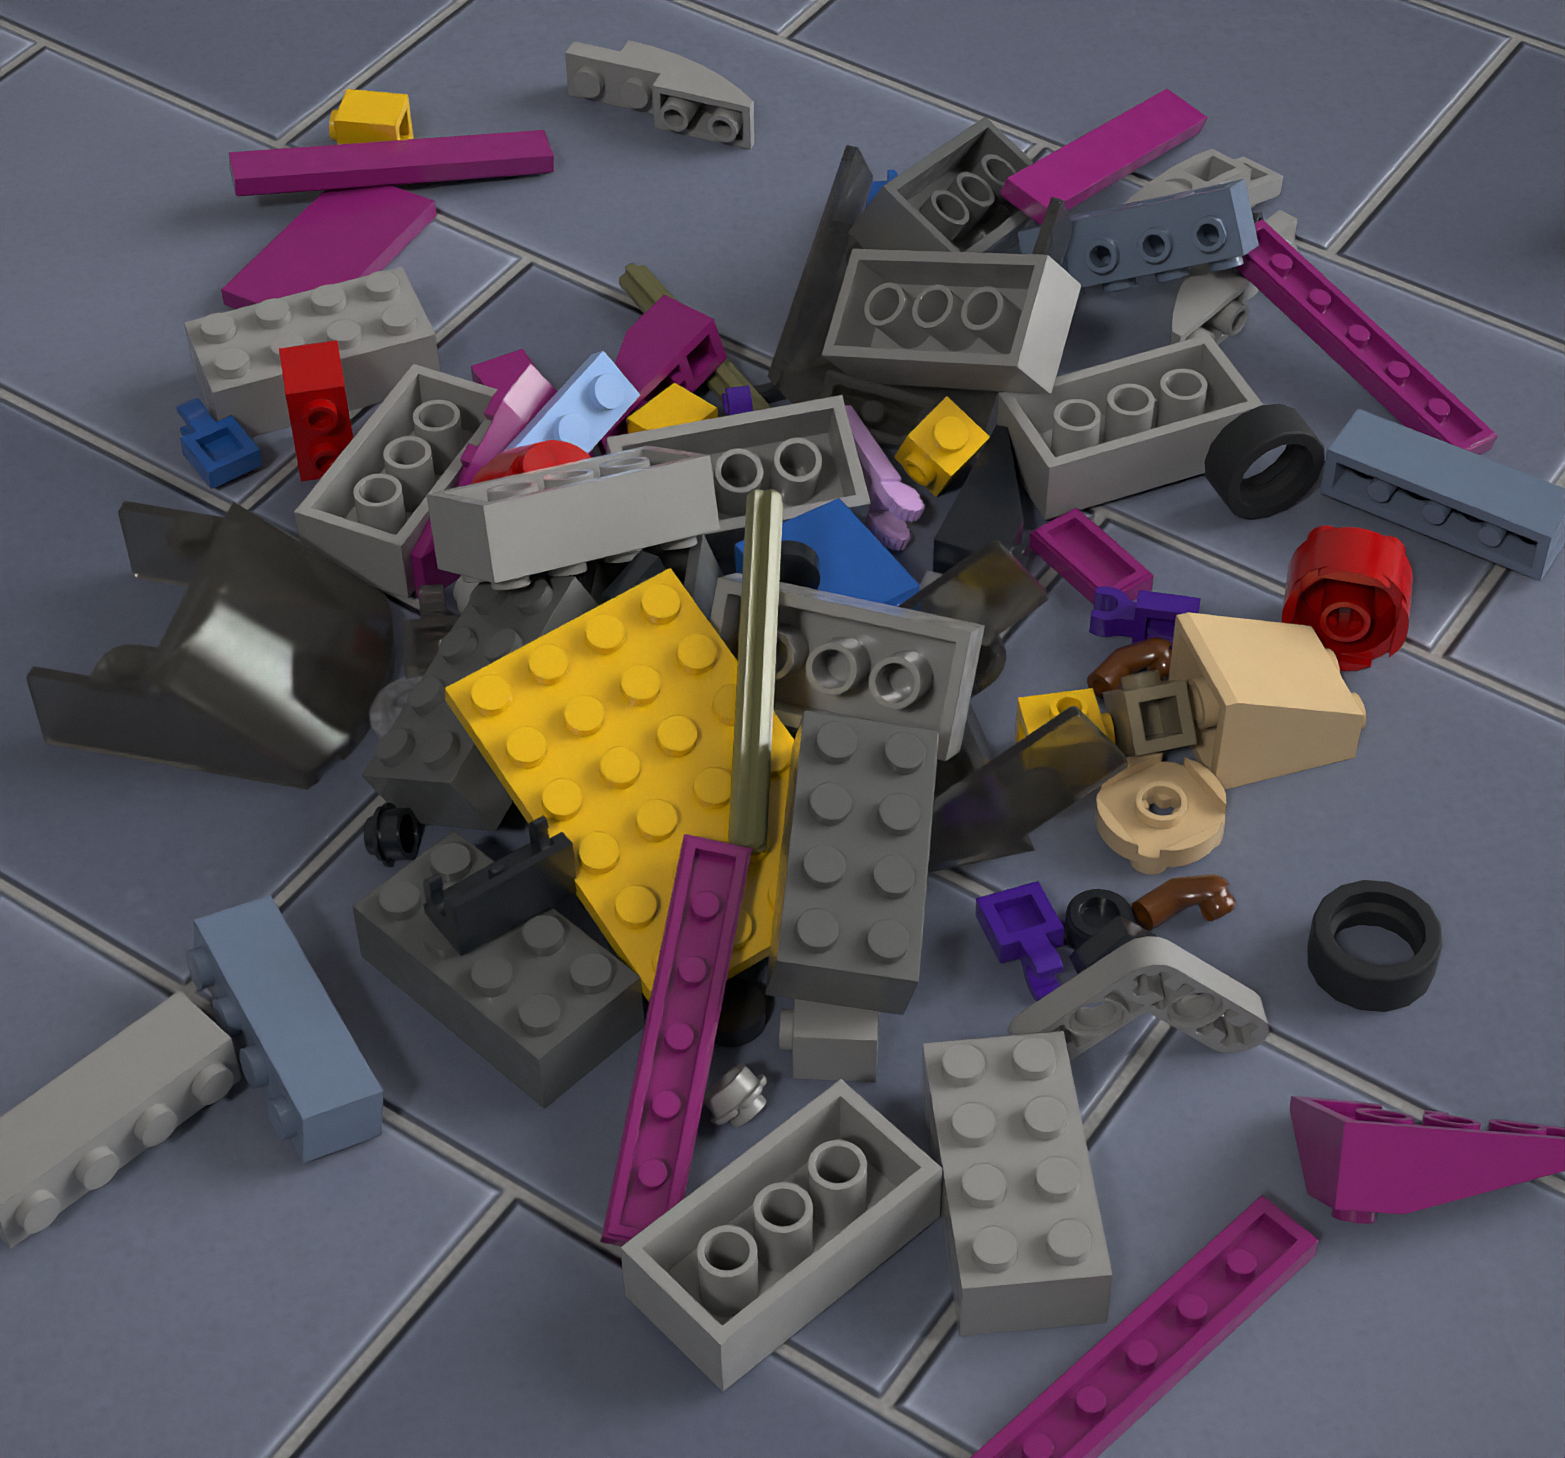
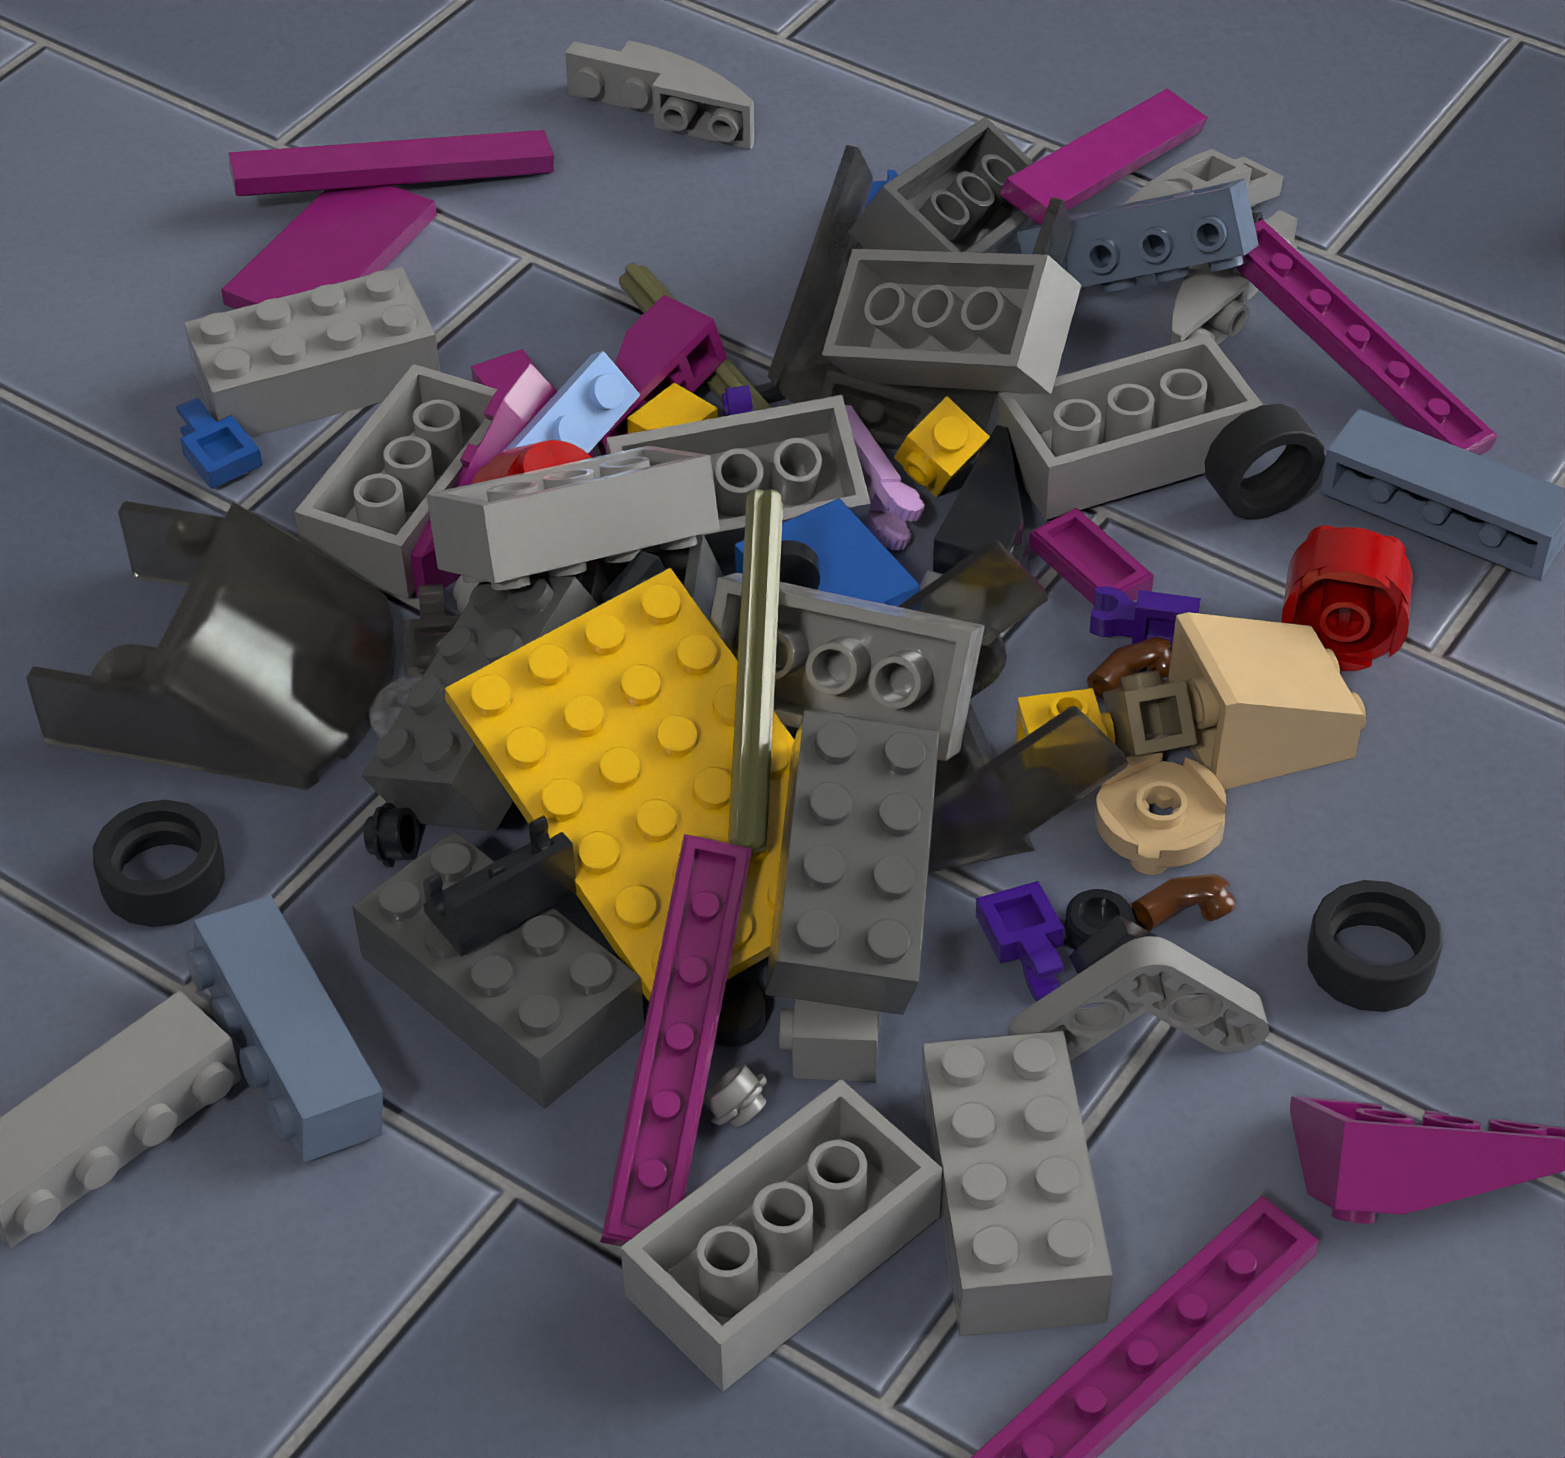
(161, 900): none -> black tyre
(316, 405): red brick -> none
(371, 117): yellow brick -> none

